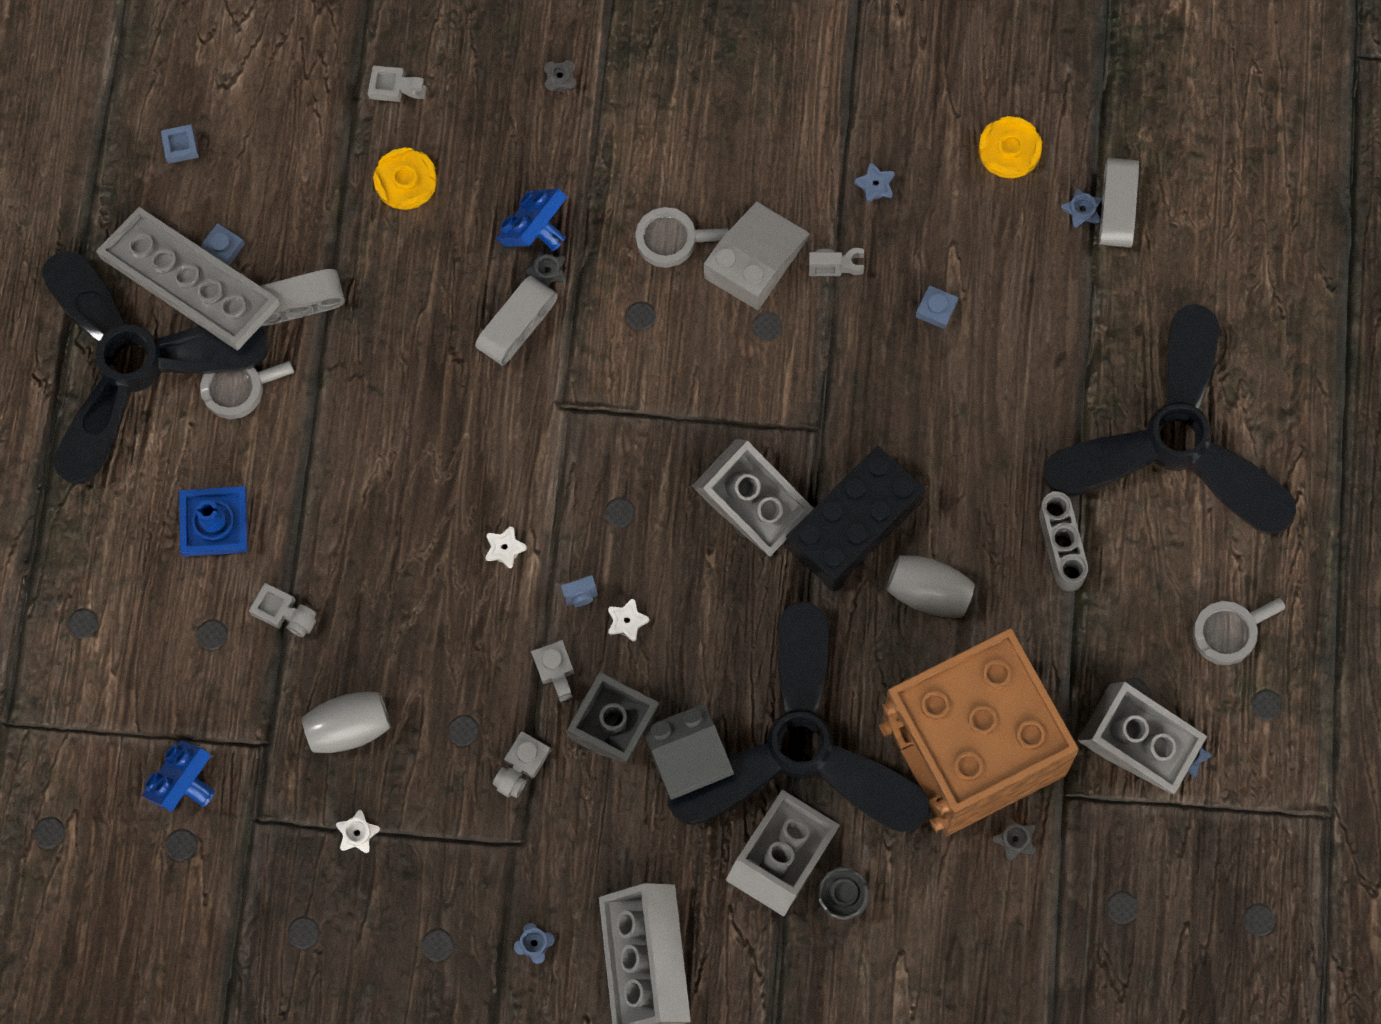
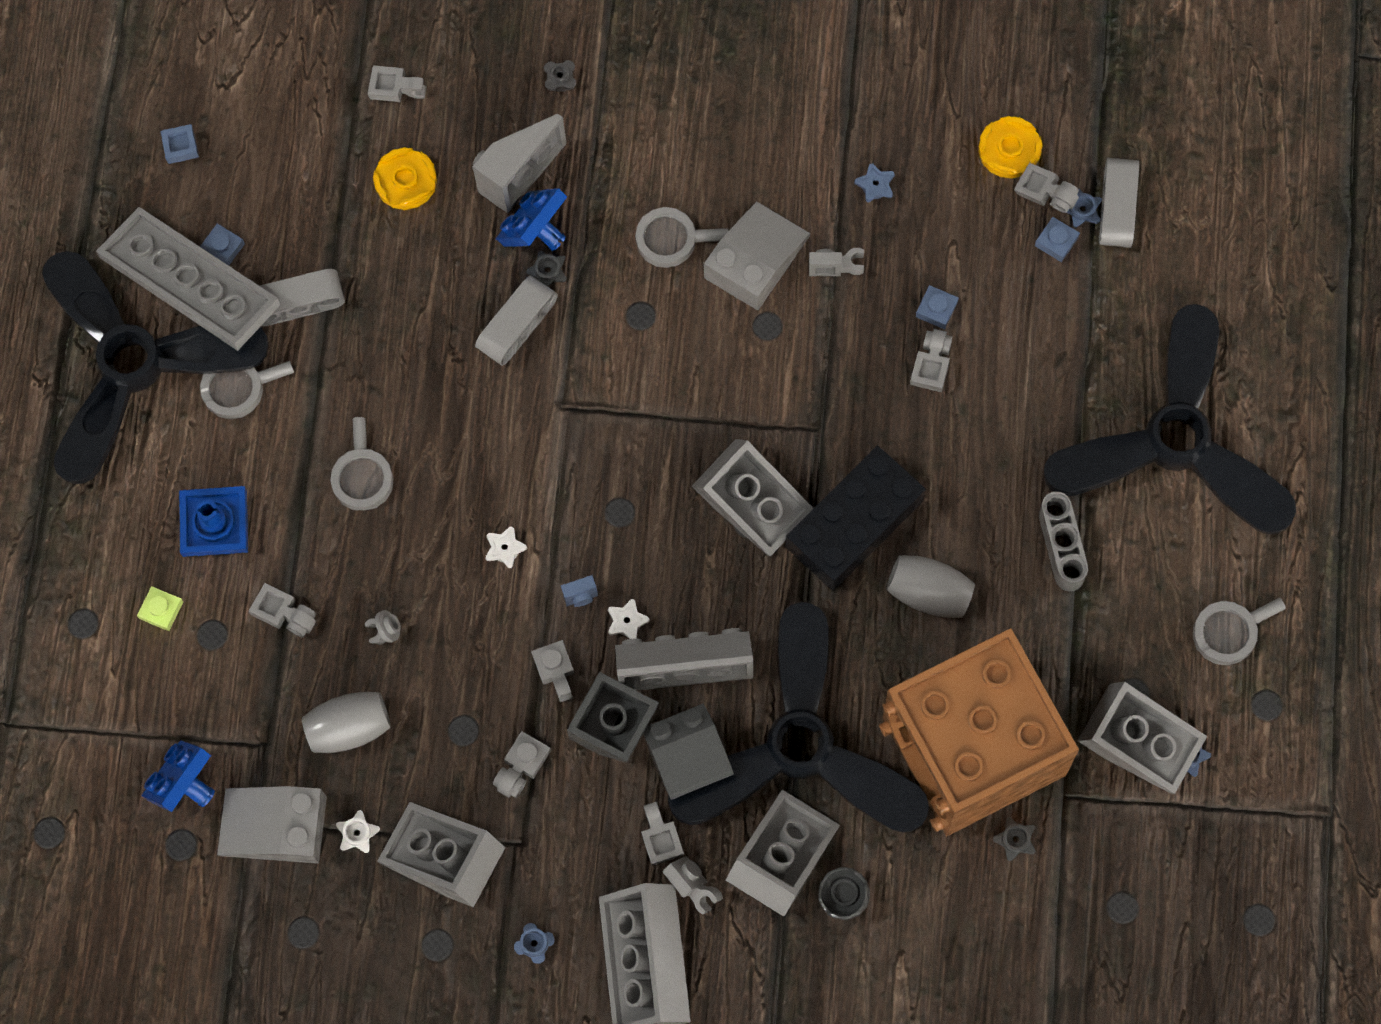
(160, 608): none -> yellowish green plate
(273, 823): none -> light grey slope
(361, 476): none -> piece
(387, 626): none -> light grey plate
(442, 853): none -> light grey slope
(516, 161): none -> light grey slope
(661, 839): none -> light grey plate
(685, 660): none -> light grey slope
(690, 882): none -> light grey plate
(931, 367): none -> light grey plate
(1040, 184): none -> light grey plate
(1057, 239): none -> sand blue plate

